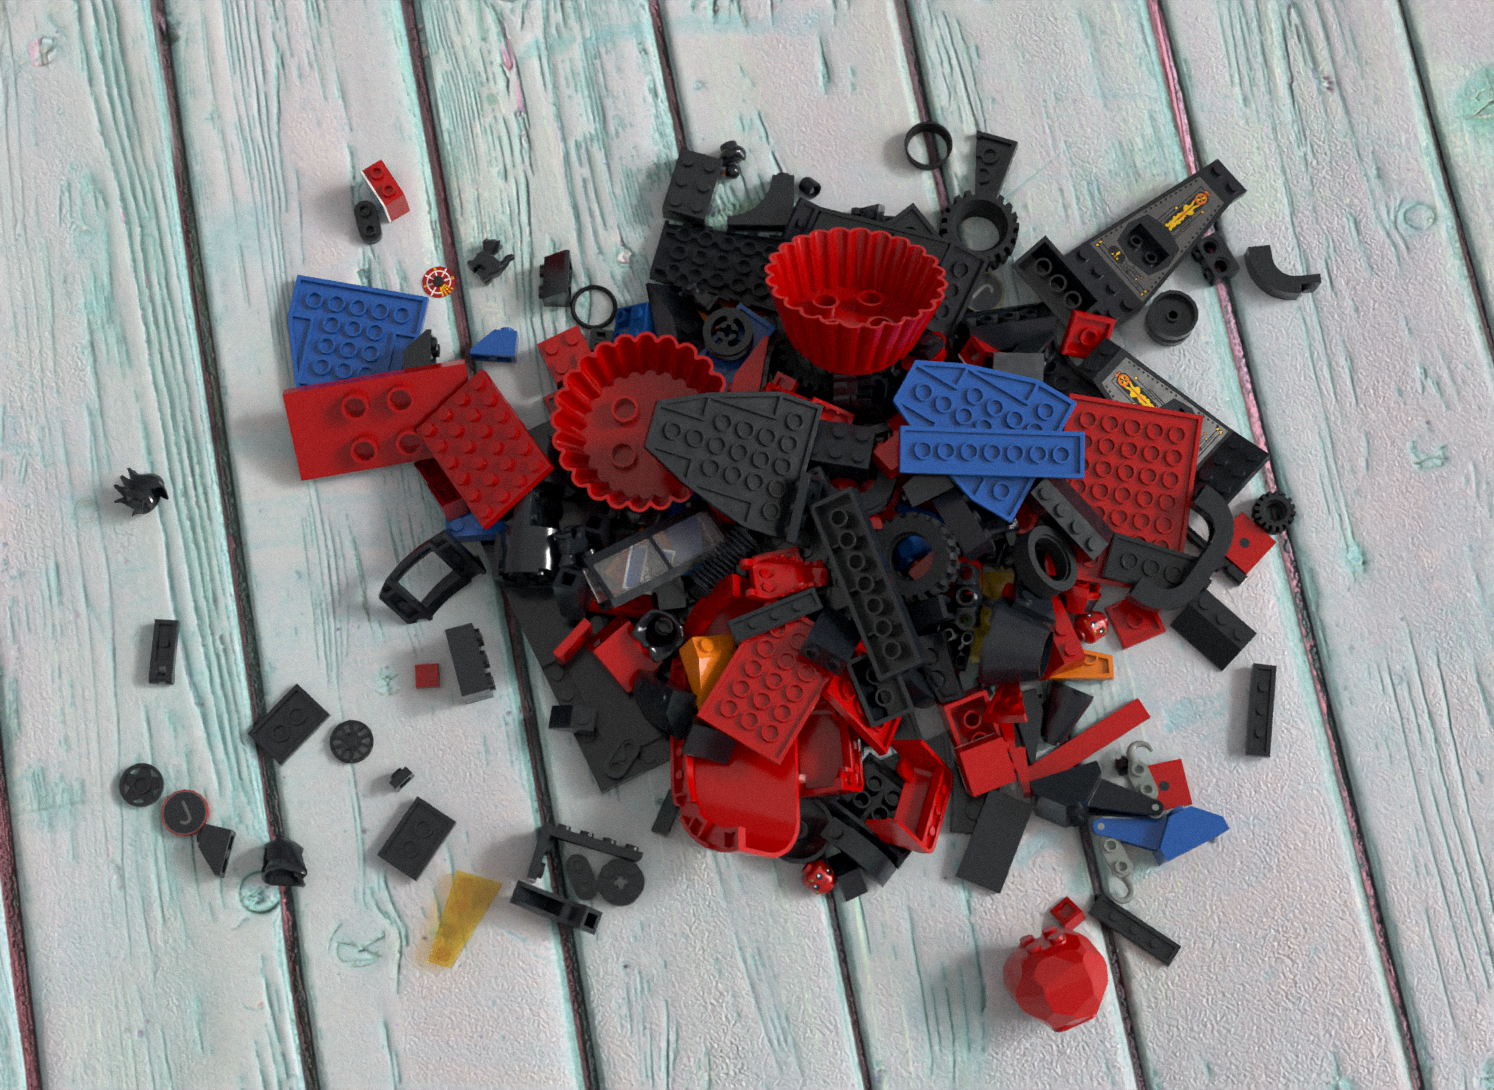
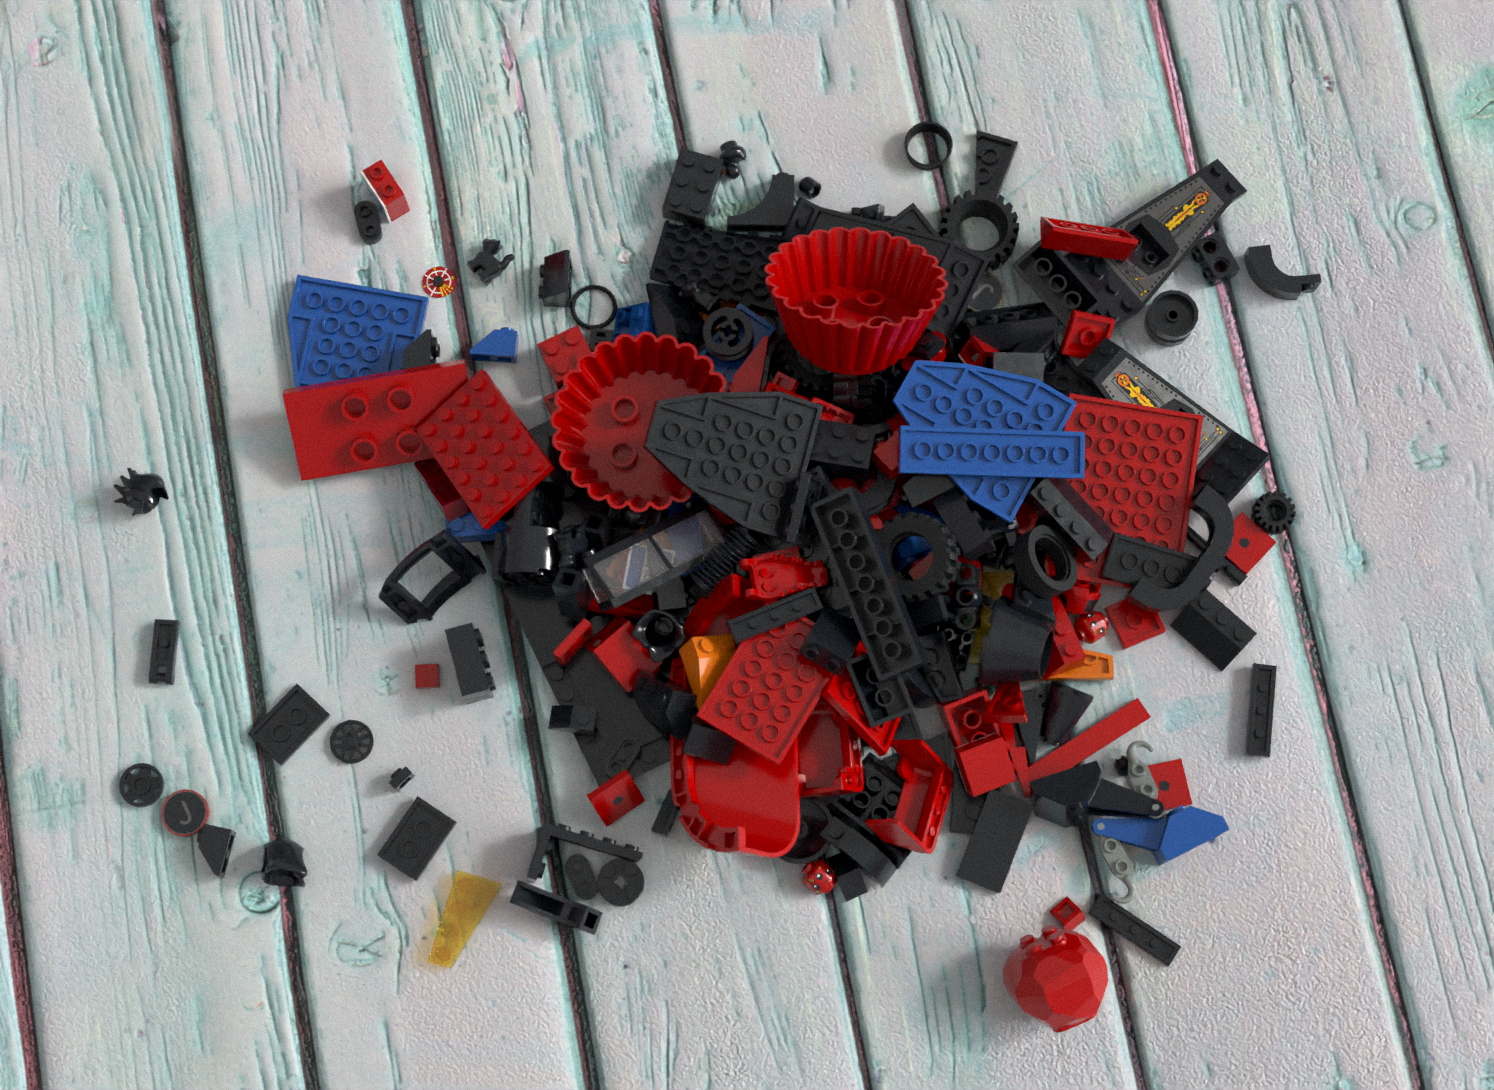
(616, 797): none -> red tile
(1086, 239): none -> red slope

